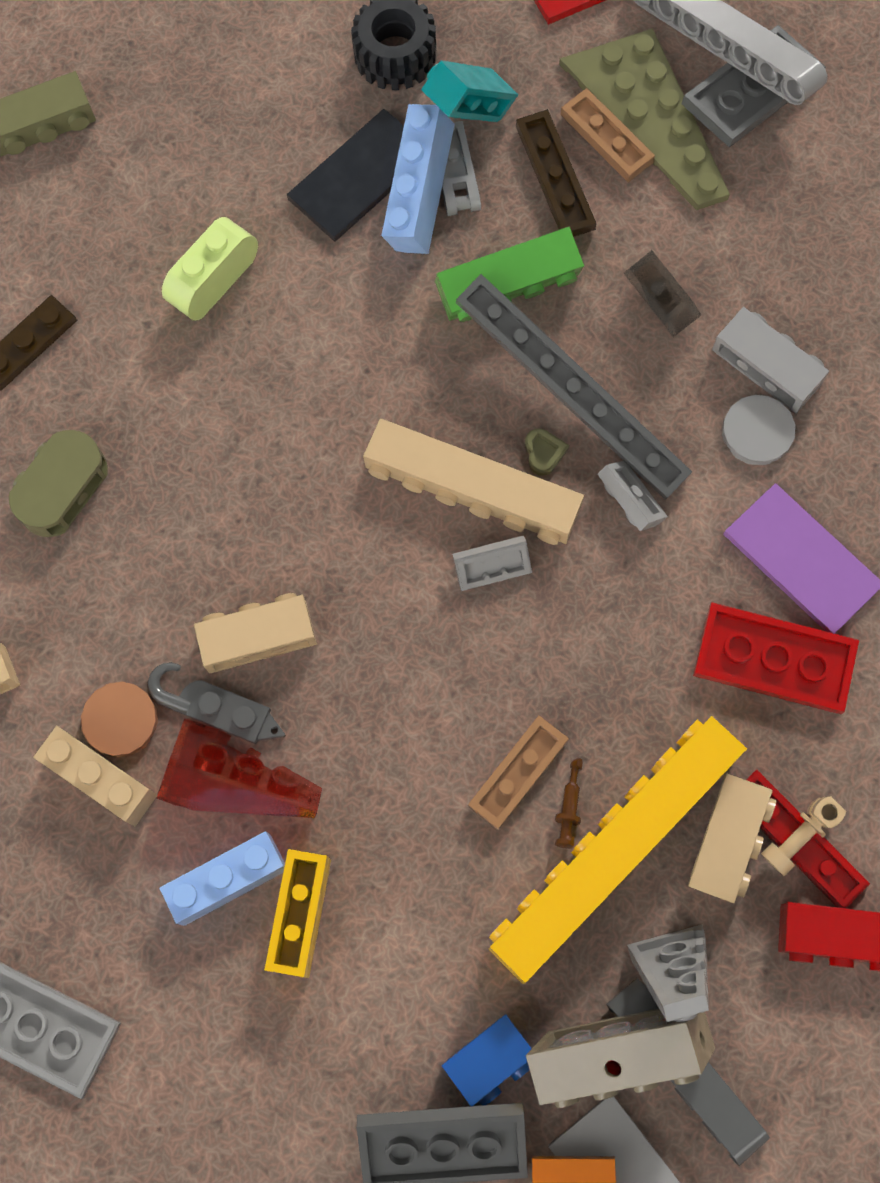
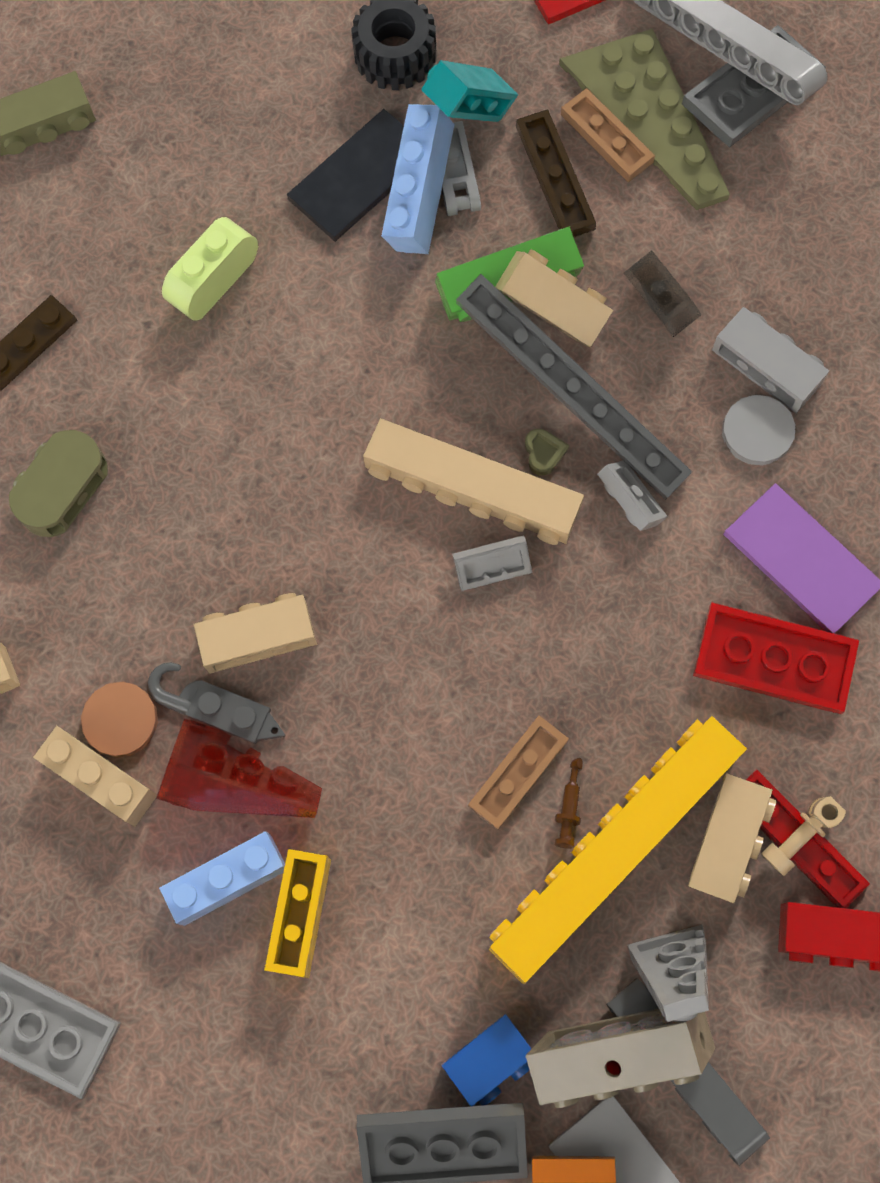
(554, 297): none -> tan brick

